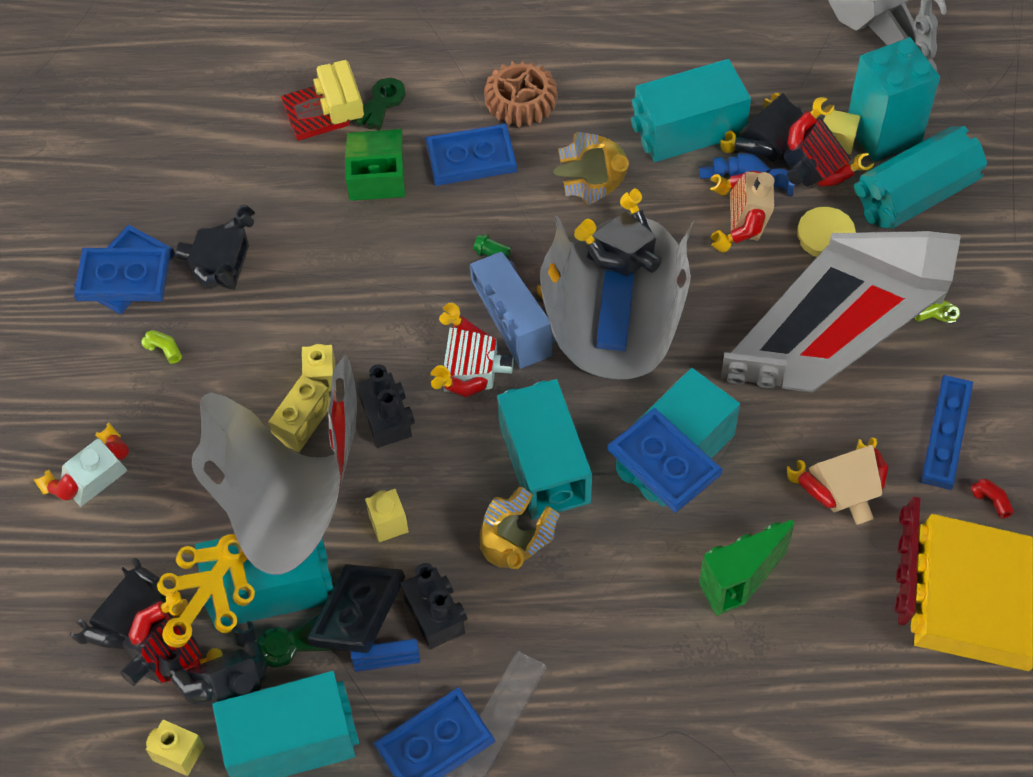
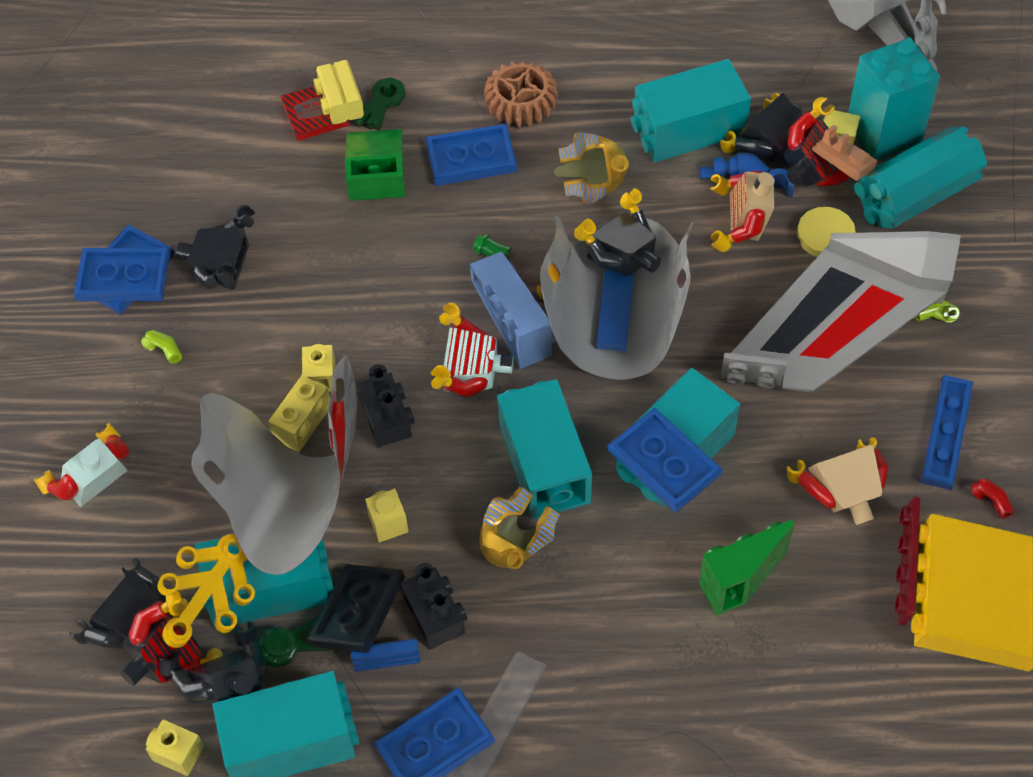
(844, 155): none -> nougat plate

